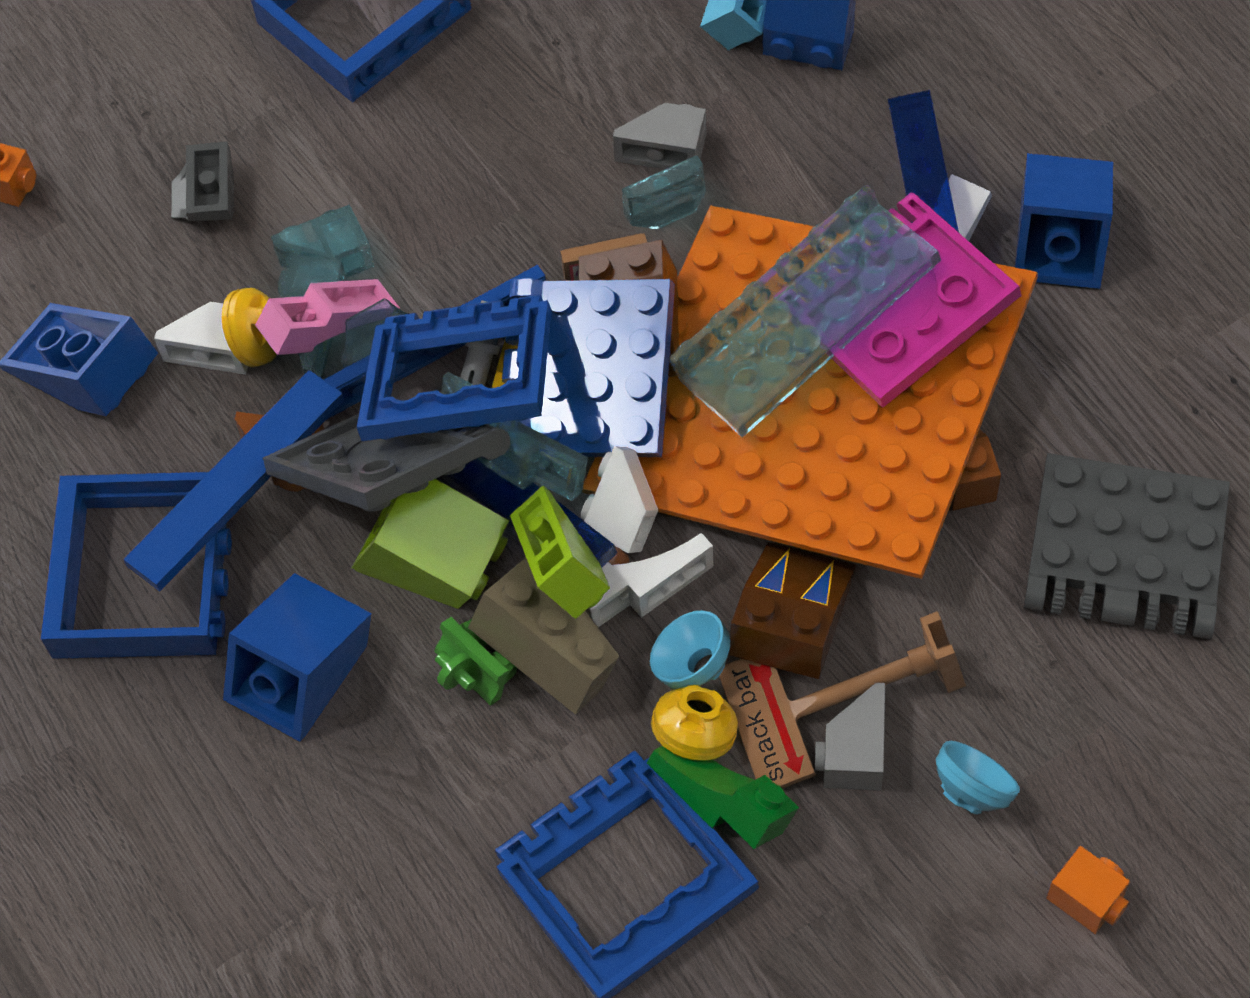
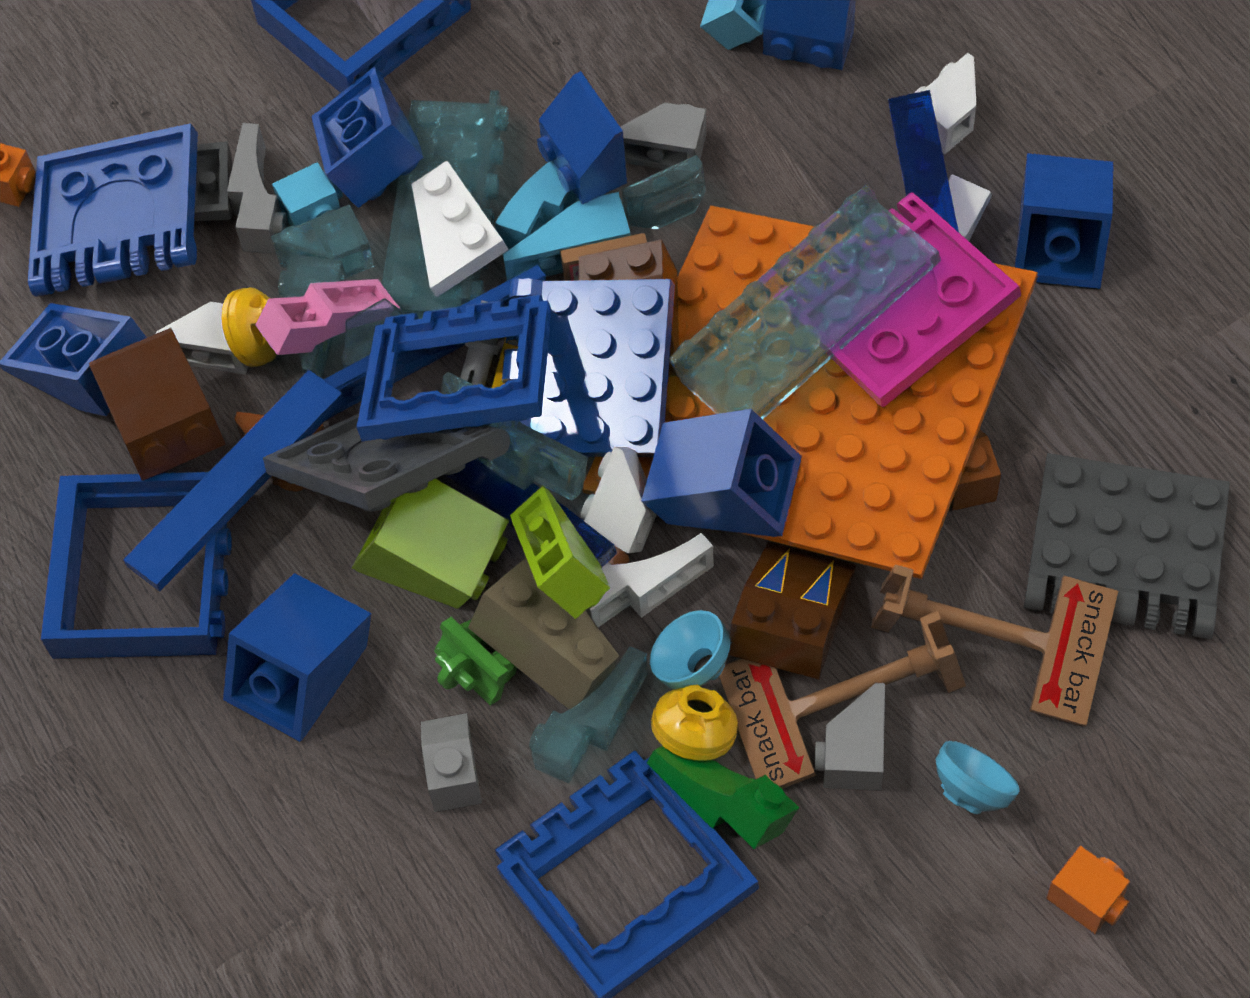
(112, 205): none -> hinge
(157, 404): none -> reddish brown slope
(256, 209): none -> light grey slope
(307, 194): none -> medium azure brick
(365, 139): none -> blue slope
(450, 762): none -> light grey slope
(452, 229): none -> white wing
(470, 142): none -> clear light blue bracket
(533, 205): none -> medium azure slope
(574, 227): none -> medium azure slope
(583, 141): none -> blue slope
(595, 720): none -> clear light blue slope
(723, 474): none -> blue slope
(954, 101): none -> white slope
(1069, 650): none -> medium nougat piece

